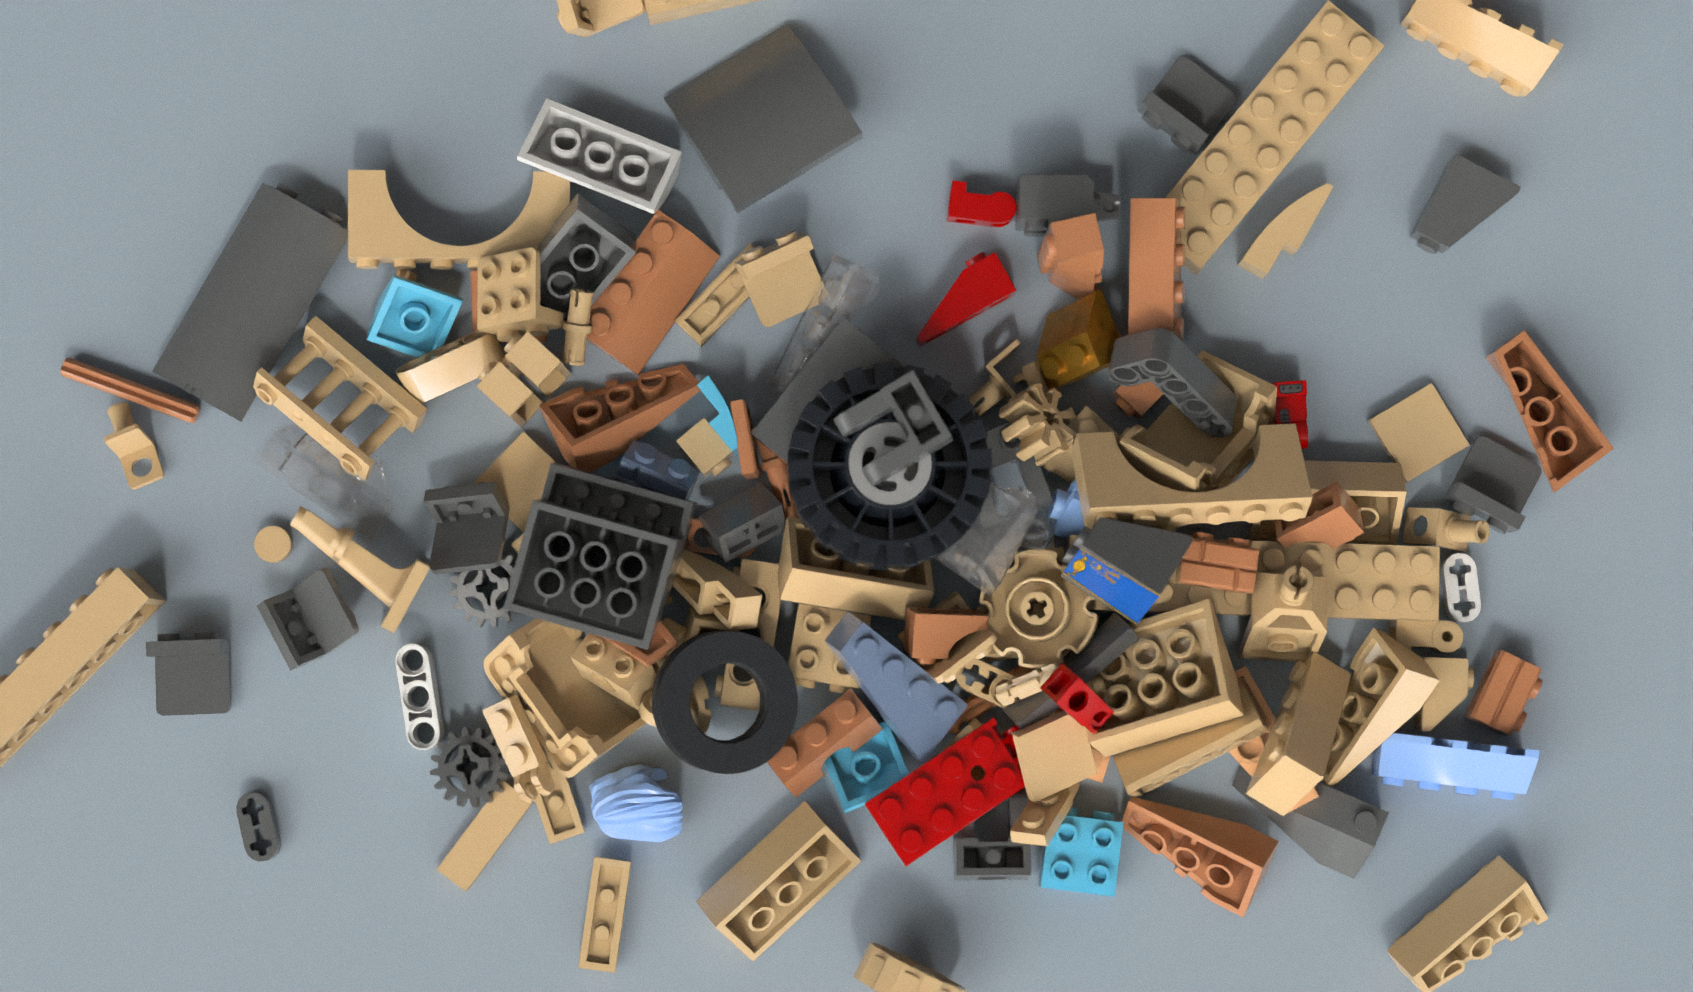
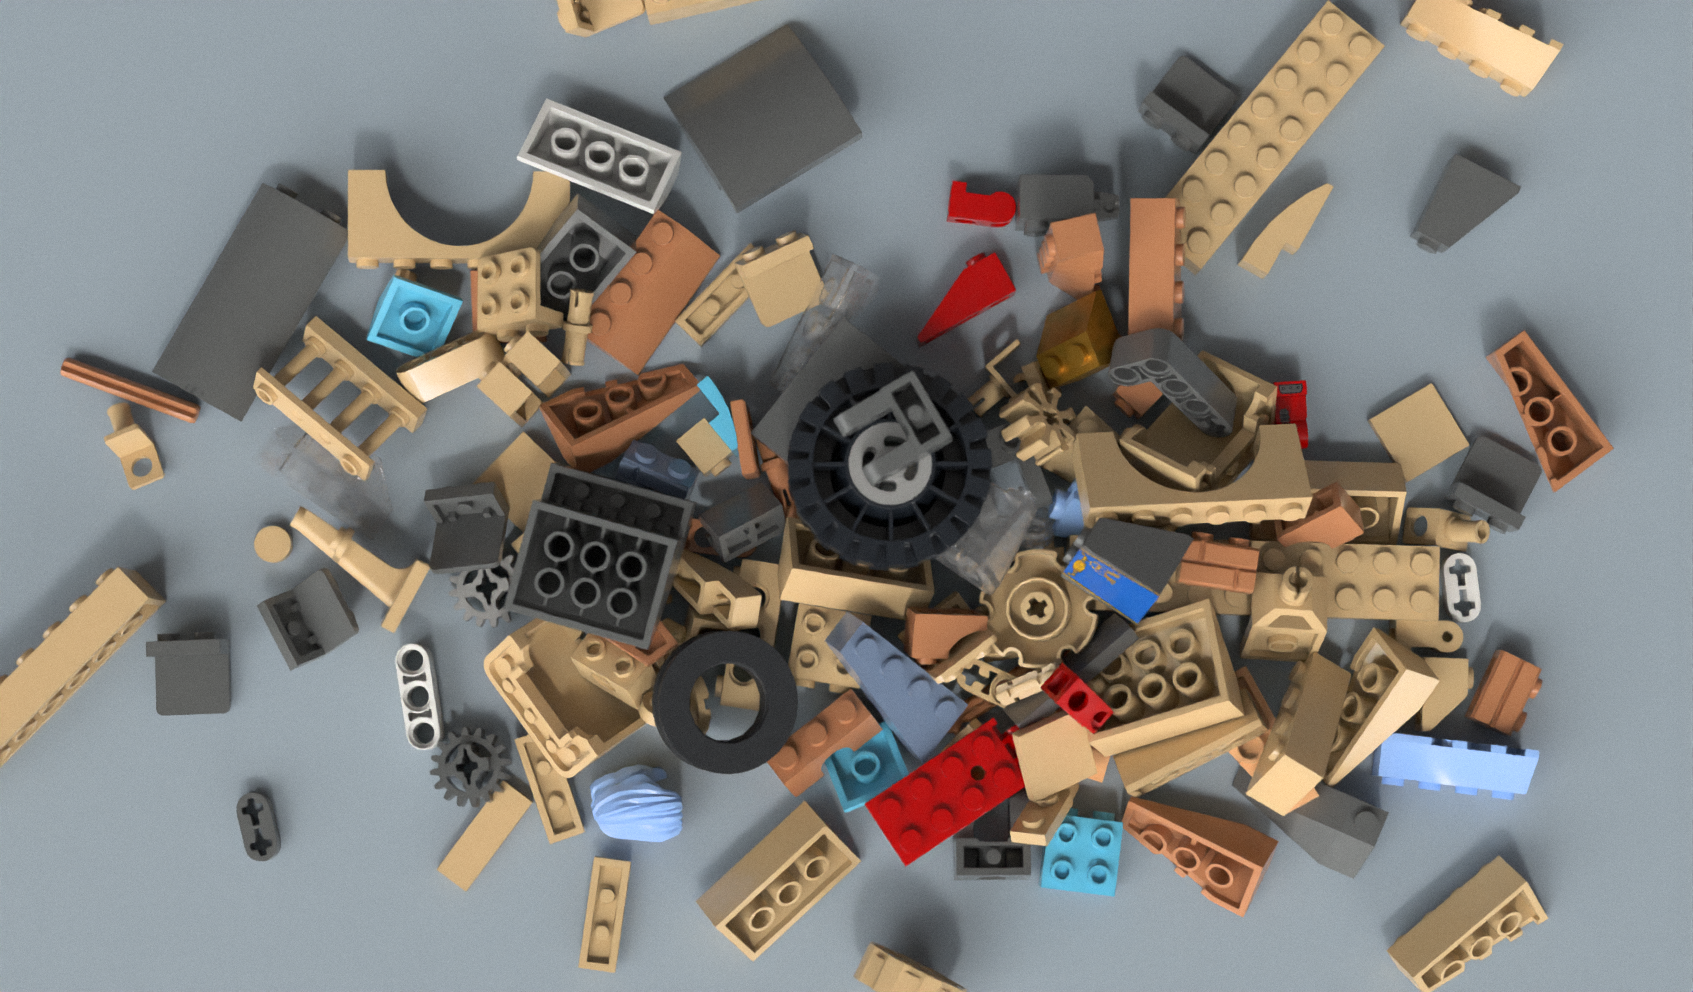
(519, 748): tan hinge -> none

